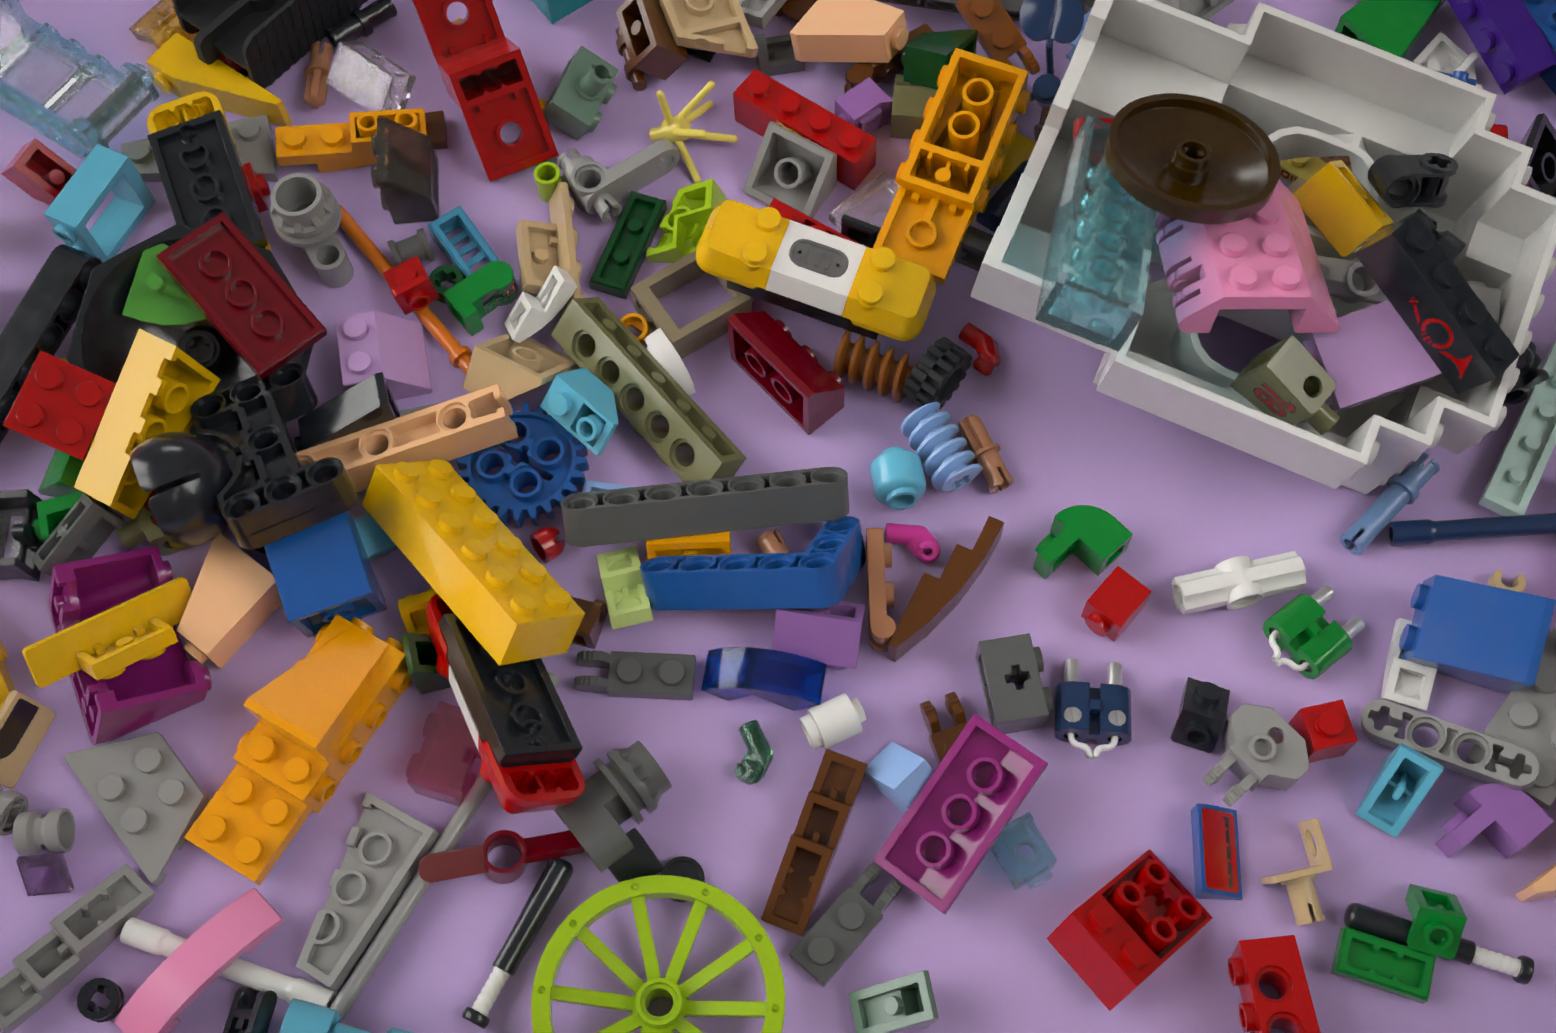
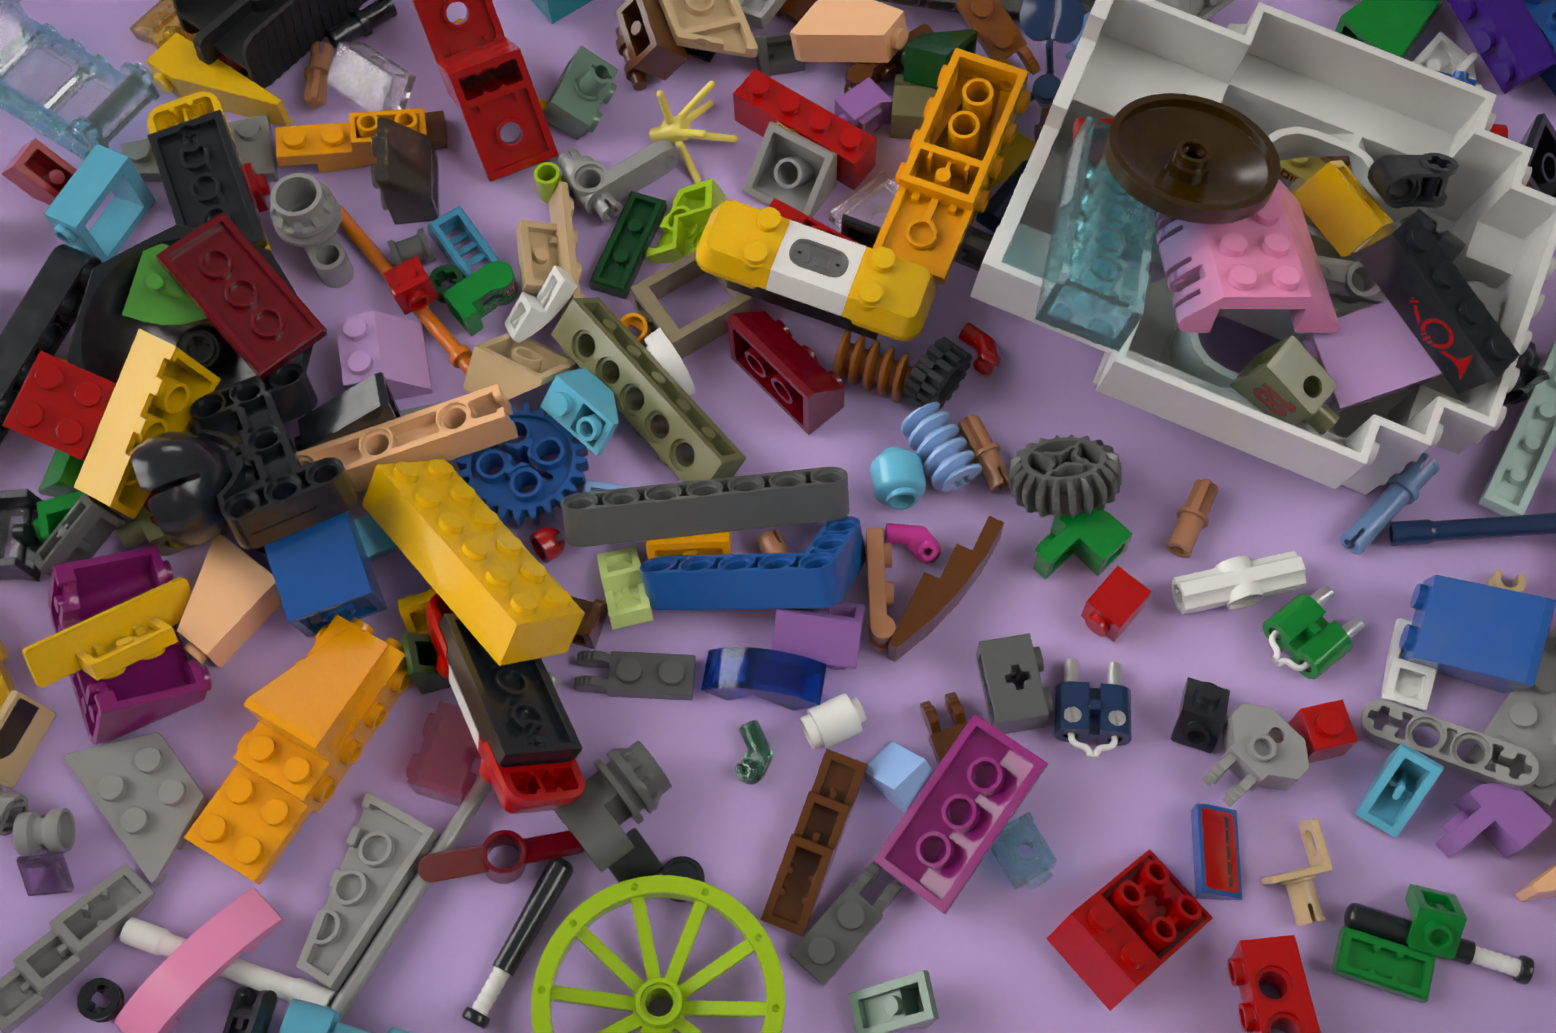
(1065, 476): none -> dark grey gear
(1192, 518): none -> nougat axle

